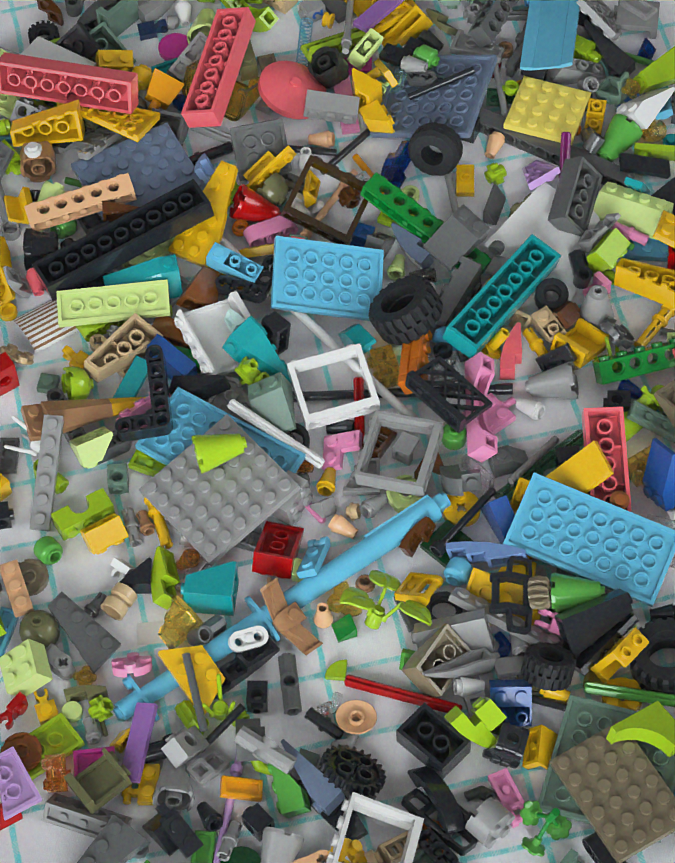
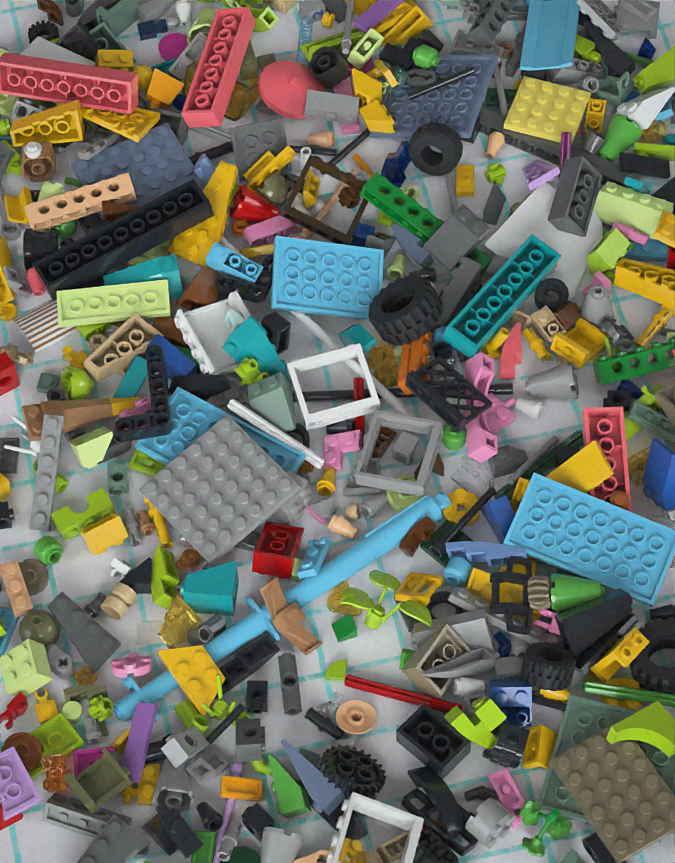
(194, 692): dark grey bar -> none
(217, 449): lime cone -> none
(247, 639): white plate -> none
(265, 750): light grey piece -> none
(323, 616): light nougat cone -> none
(364, 583): medium nougat plate -> none
(412, 64): light grey cone -> none
(440, 21): olive slope -> none
(456, 482): dark grey brick -> none
(496, 248): dark grey hinge -> none
(510, 87): lime plate -> none
(556, 357): black plate -> none
(580, 268): black piece -> none
(593, 236): light grey slope -> none
(635, 88): clear yellow plate -> none

